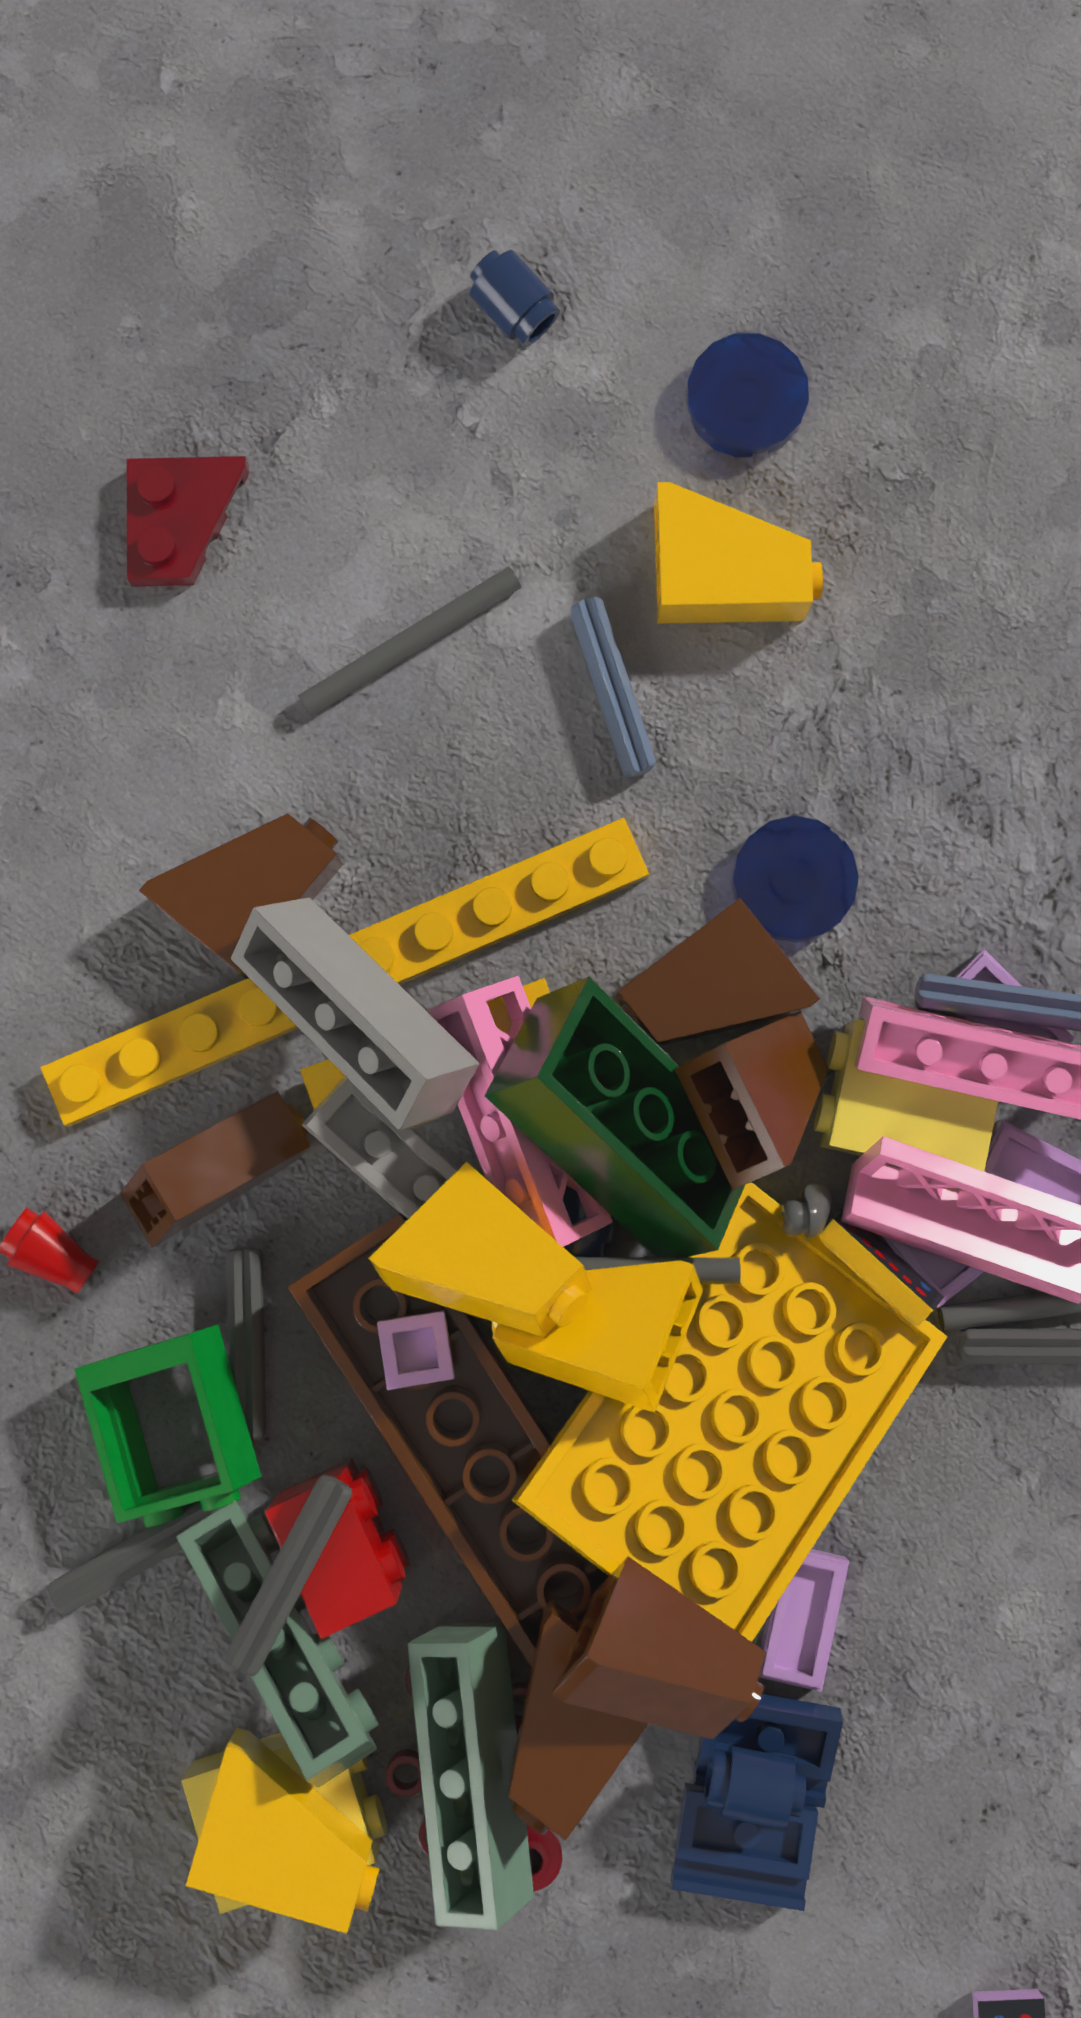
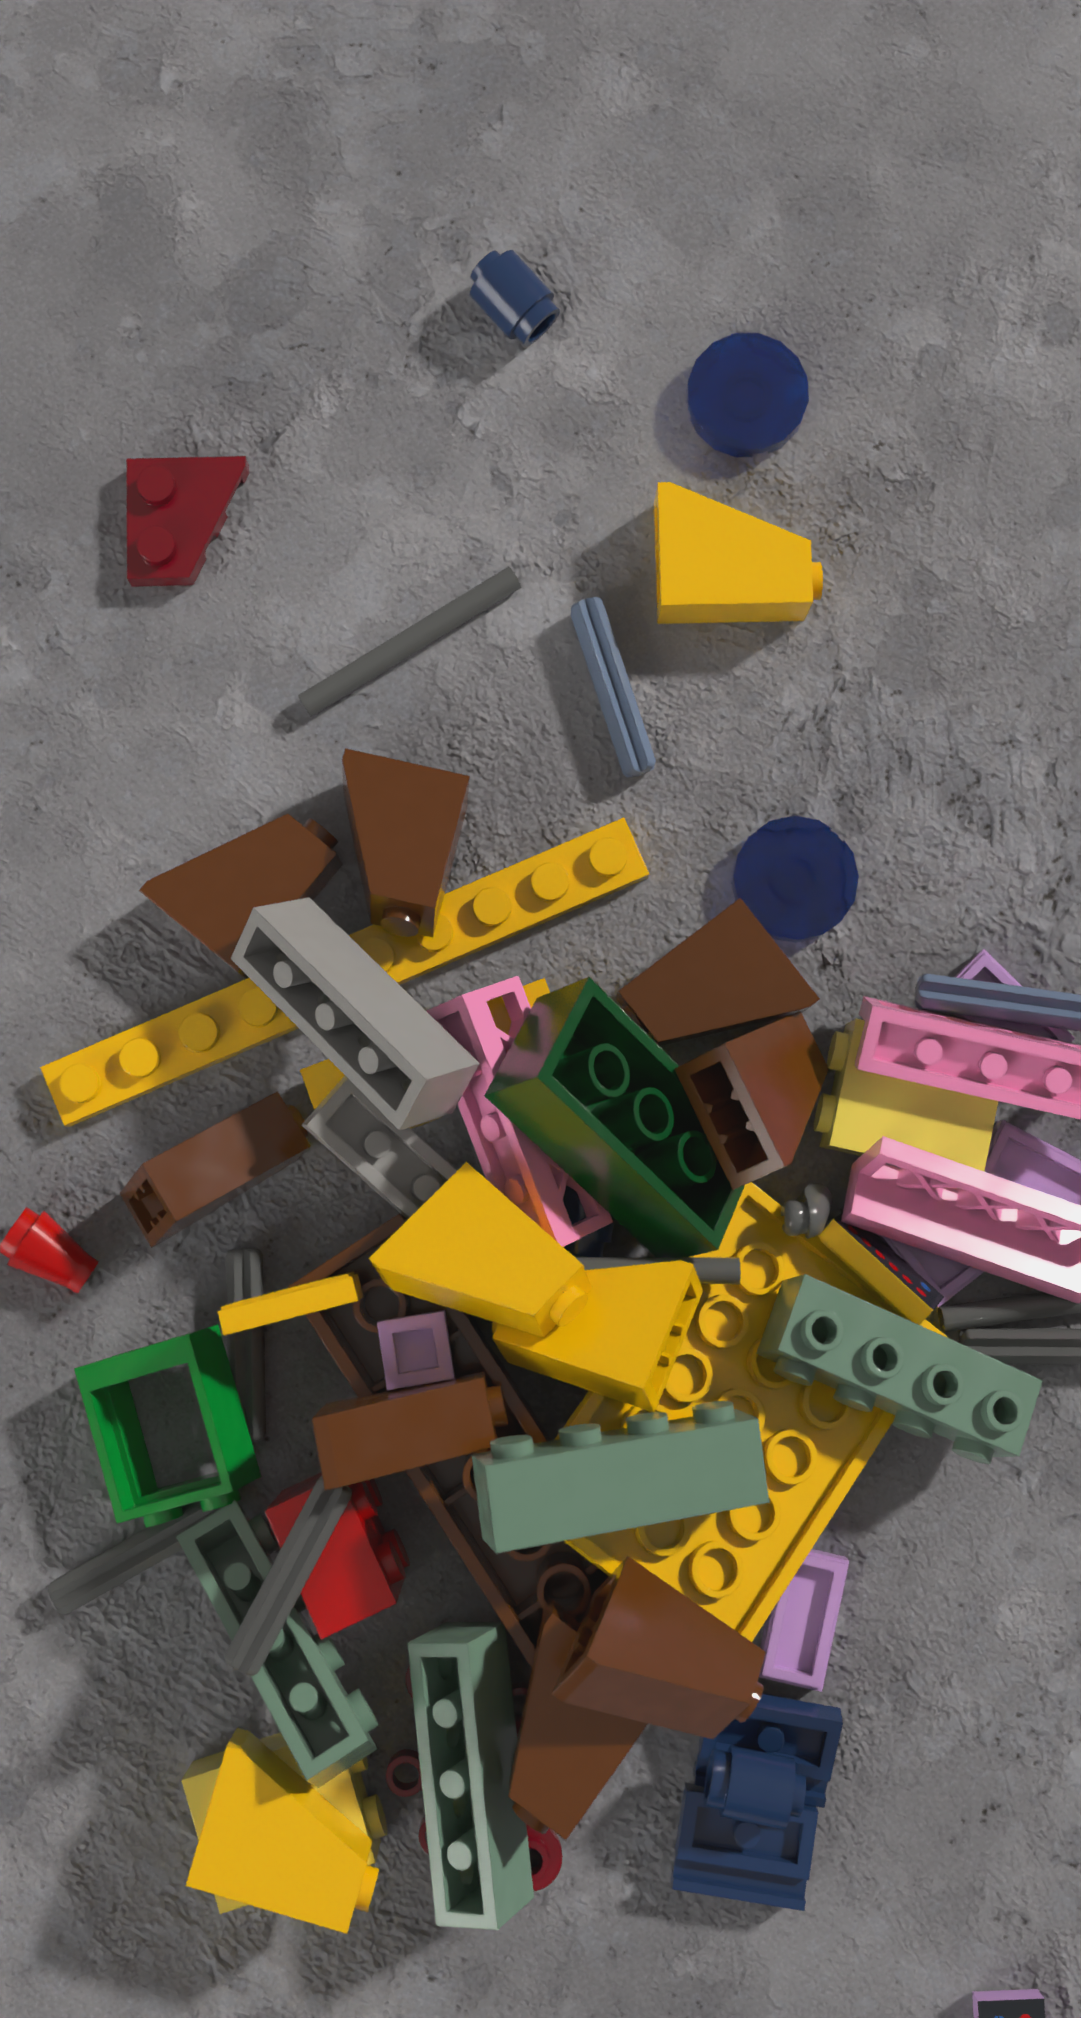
(290, 1303): none -> yellow tile
(403, 837): none -> reddish brown slope
(406, 1428): none -> reddish brown slope
(619, 1477): none -> sand green brick
(899, 1369): none -> sand green brick

